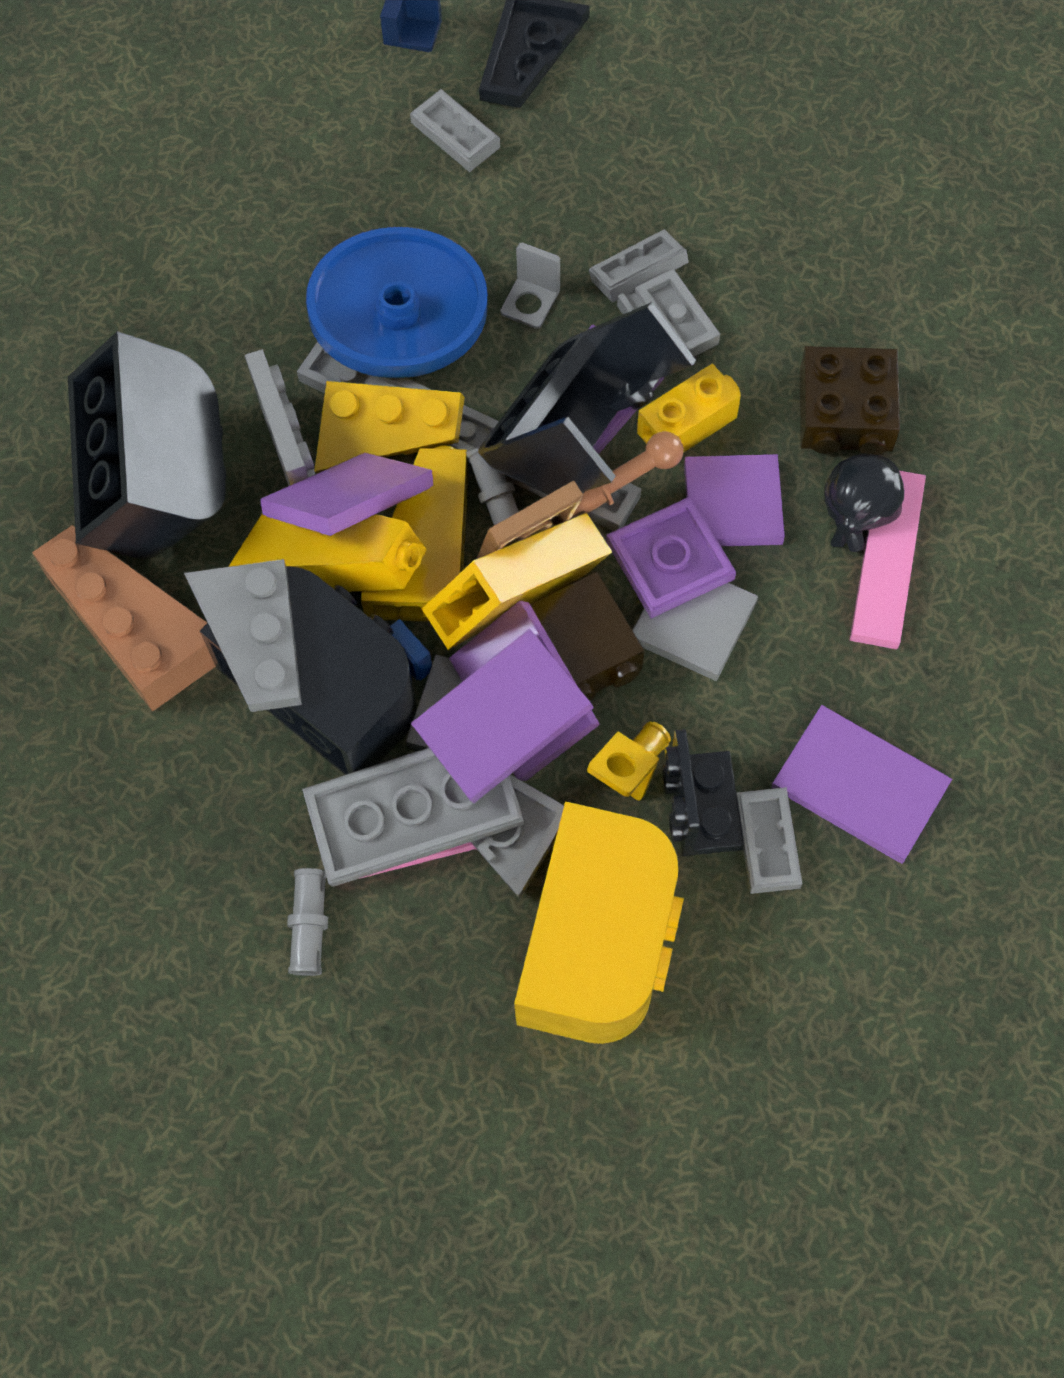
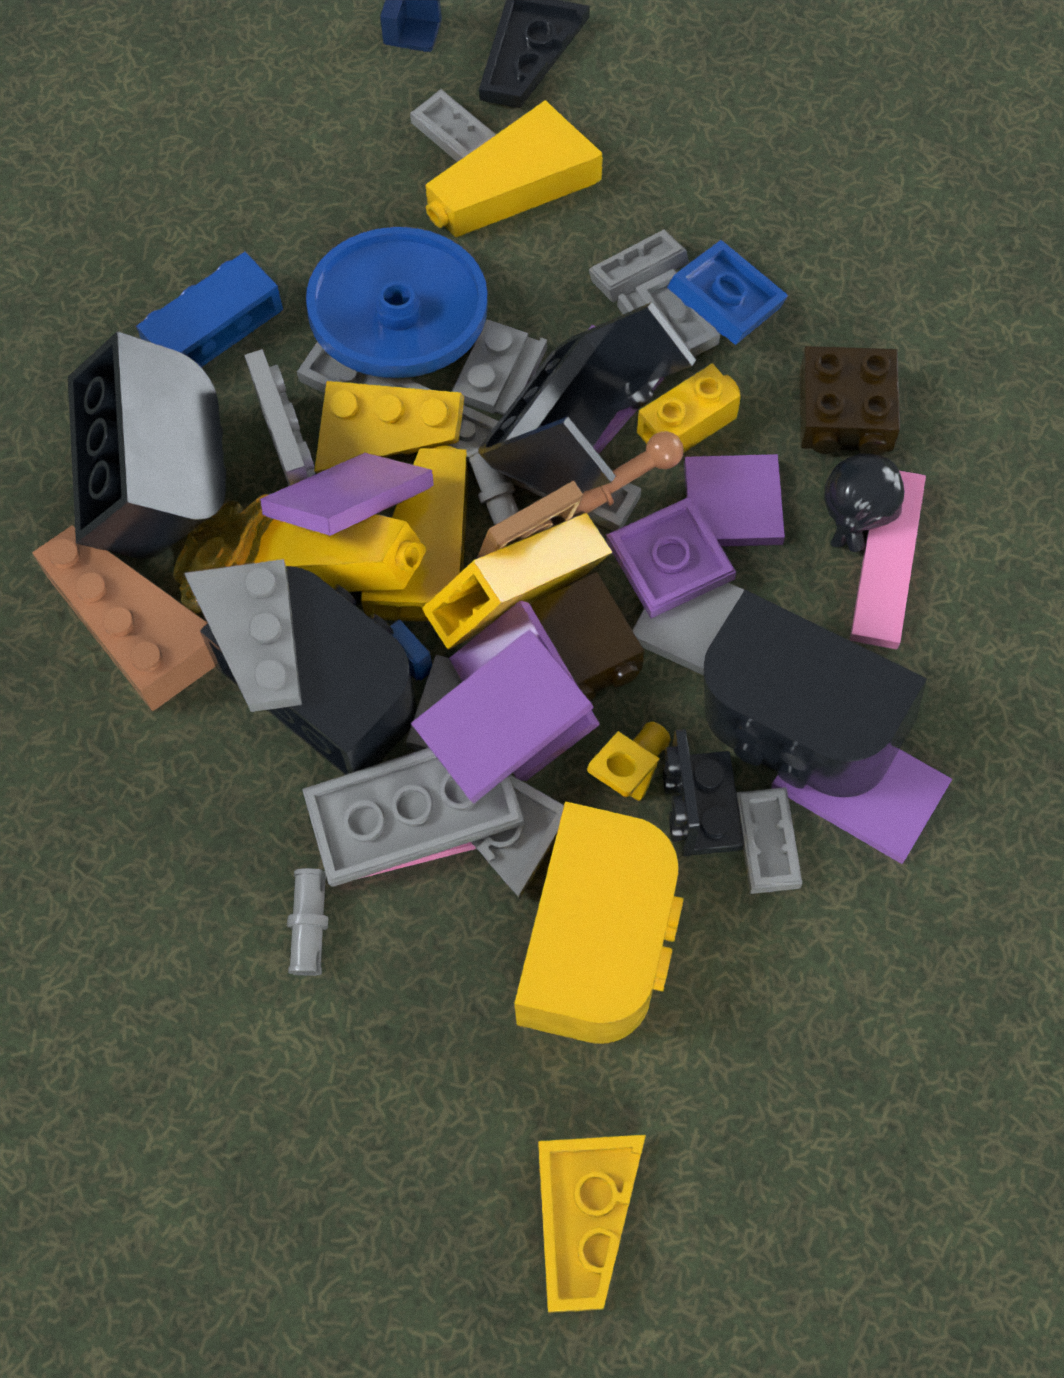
(215, 311): none -> blue brick
(222, 541): none -> clear yellow tile
(499, 367): none -> light grey plate
(513, 172): none -> yellow slope
(537, 275): light grey bracket -> none
(584, 1213): none -> yellow wing
(727, 292): none -> blue plate
(806, 699): none -> black brick

